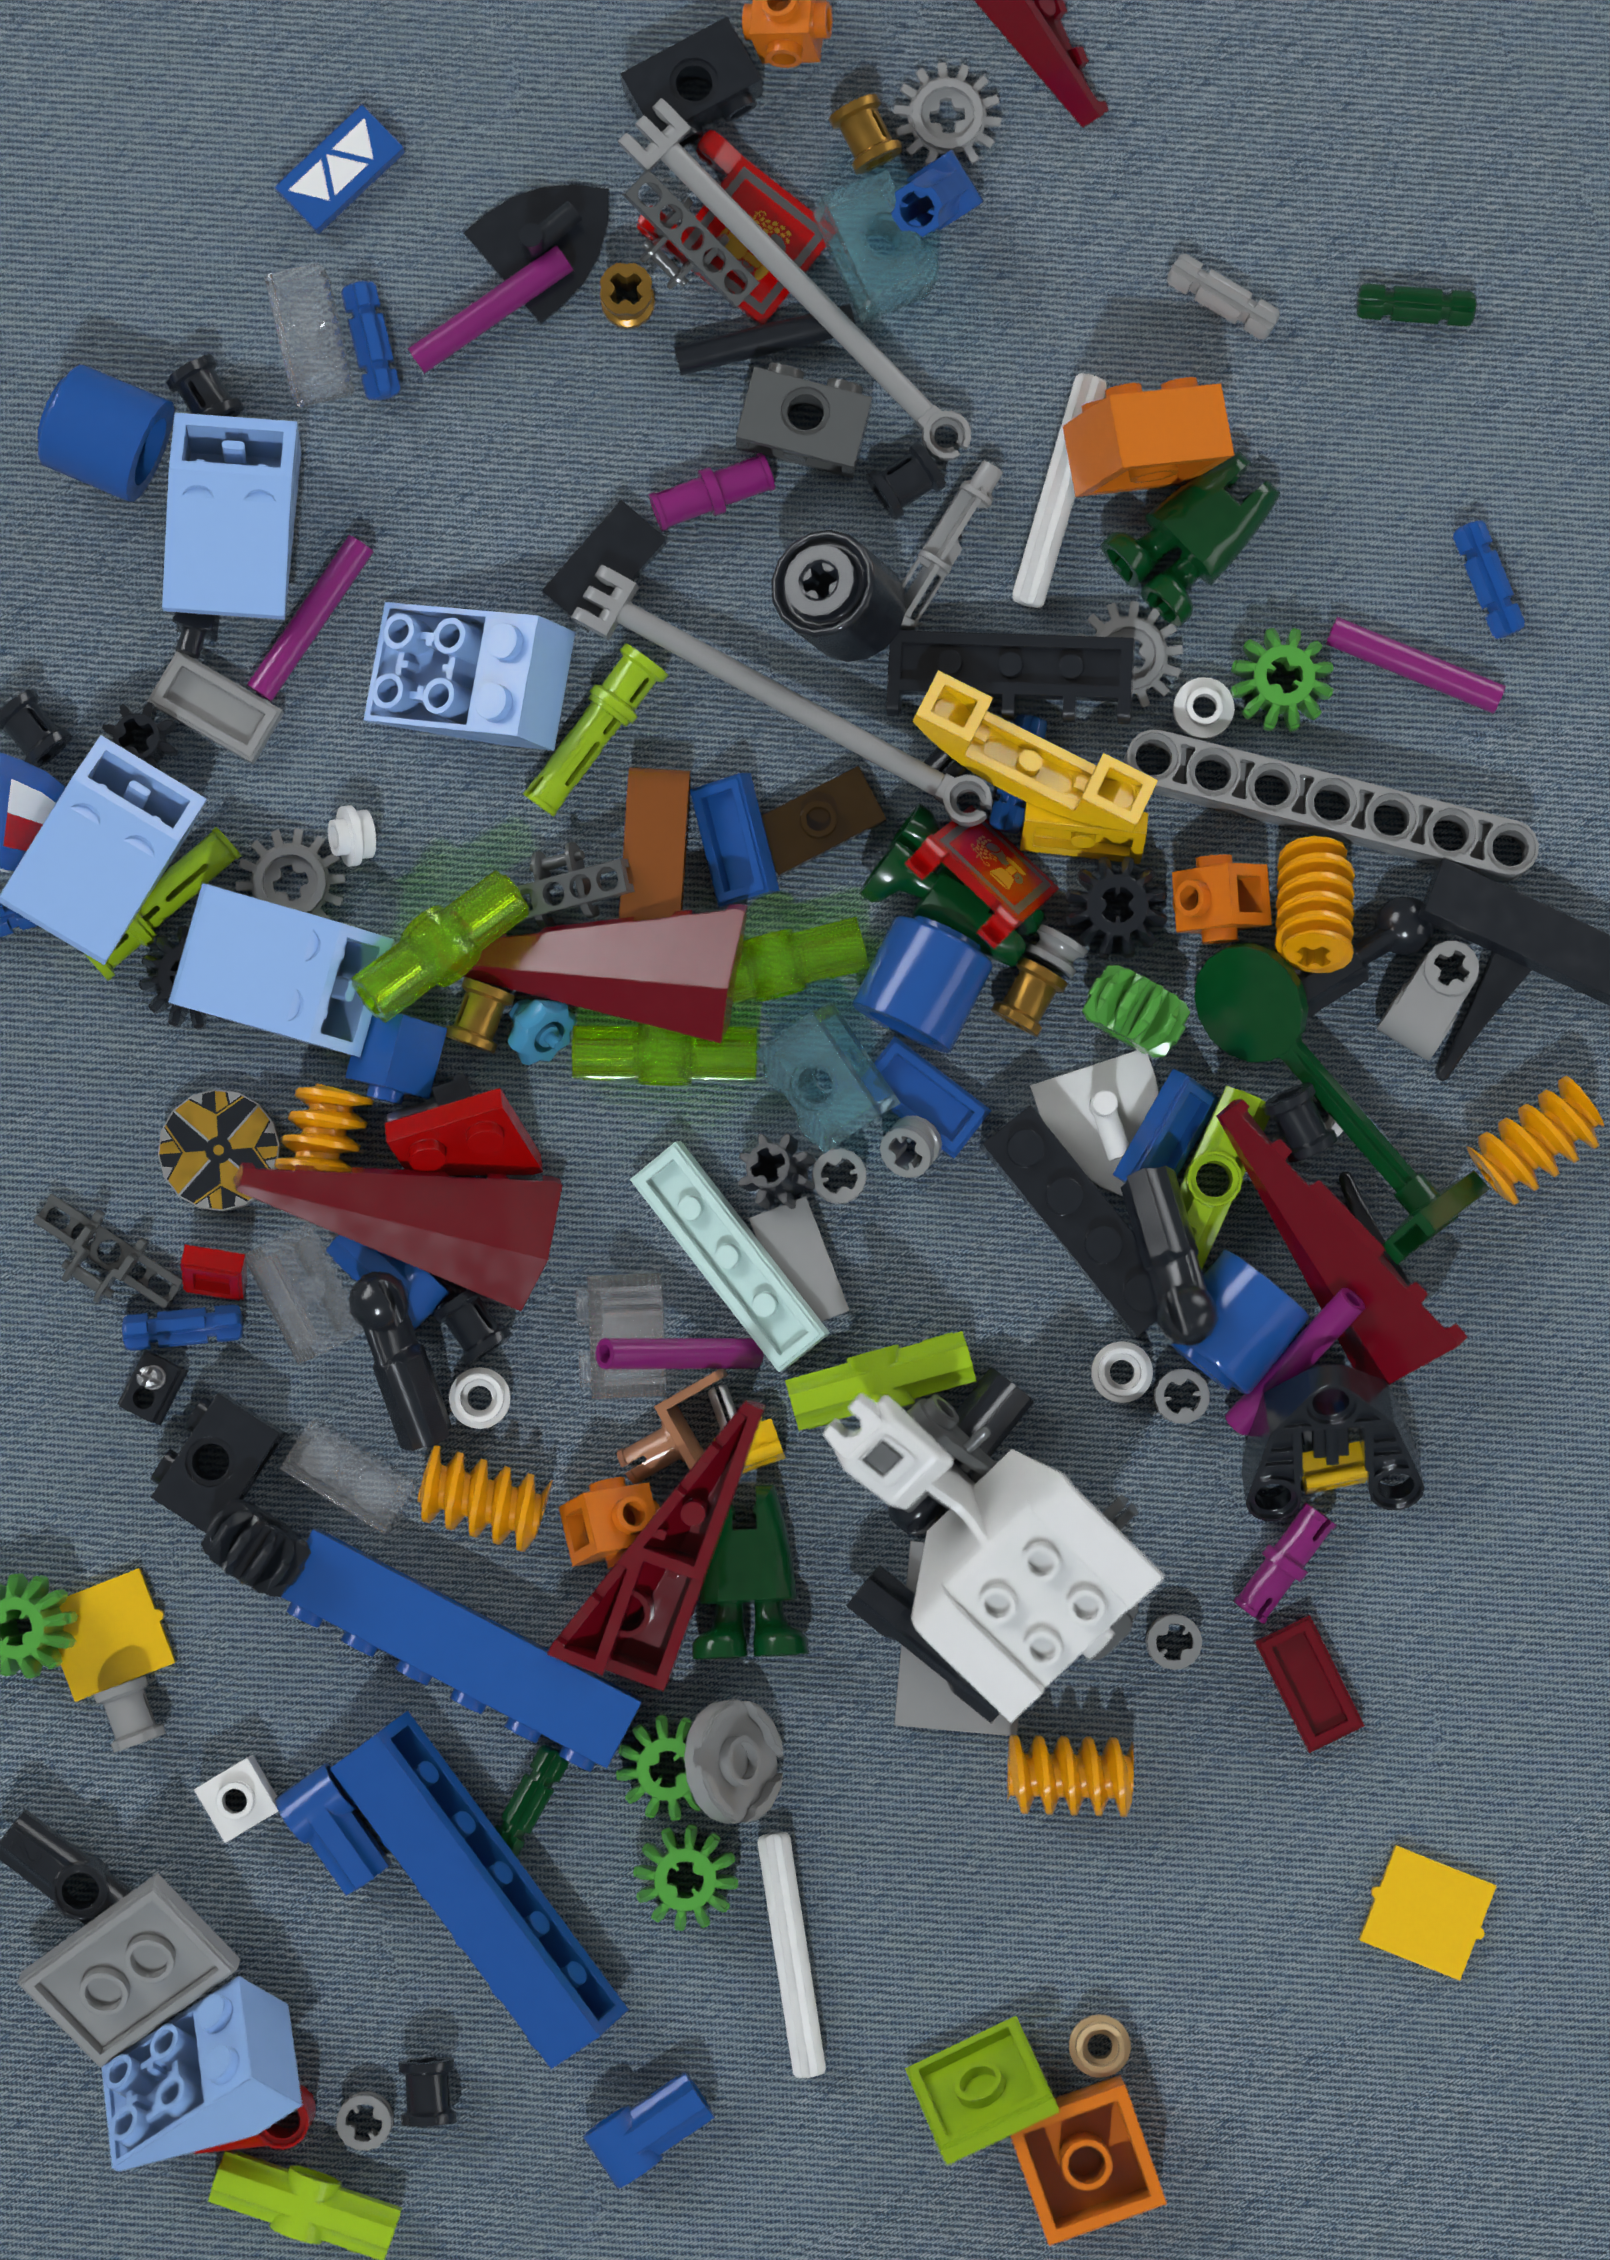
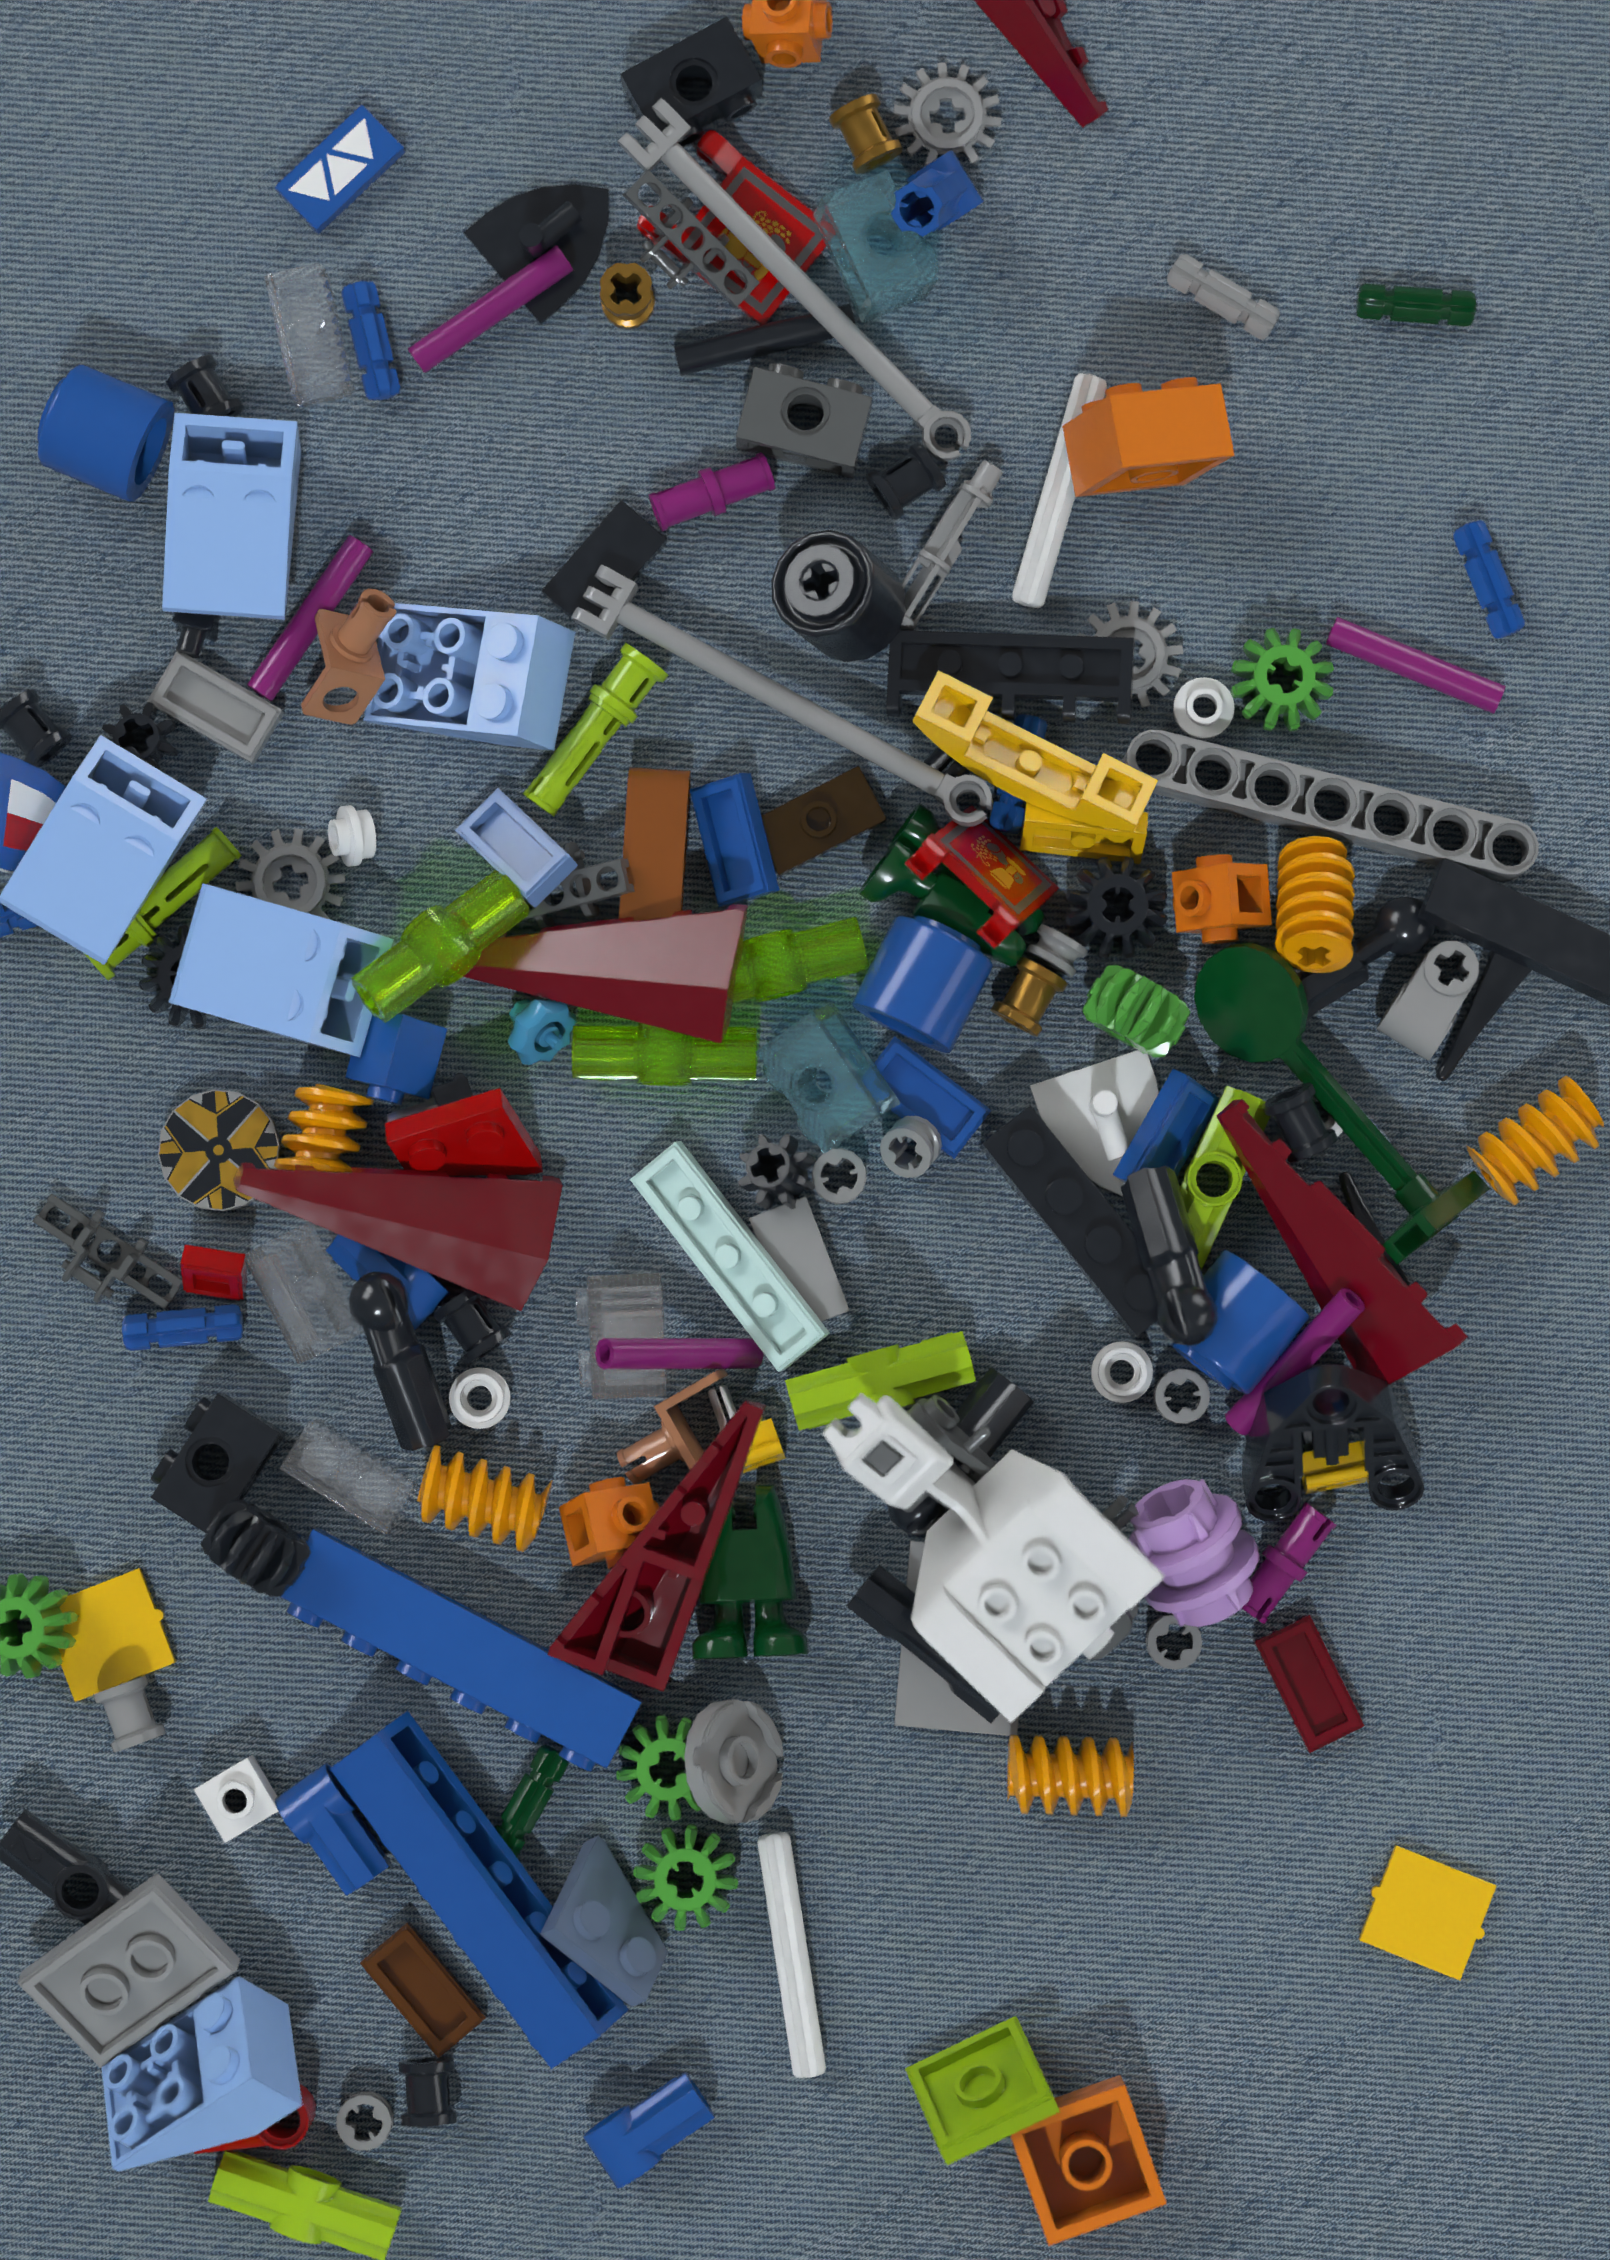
(154, 1374): black piece -> none
(350, 656): none -> nougat bracket
(423, 1989): none -> reddish brown tile
(479, 1015): pearl gold bush -> none
(516, 847): none -> medium blue tile
(605, 1926): none -> sand blue wing
(1099, 2065): tan plate -> none
(1199, 1550): none -> lavender piece
(1204, 525): dark green piece -> none

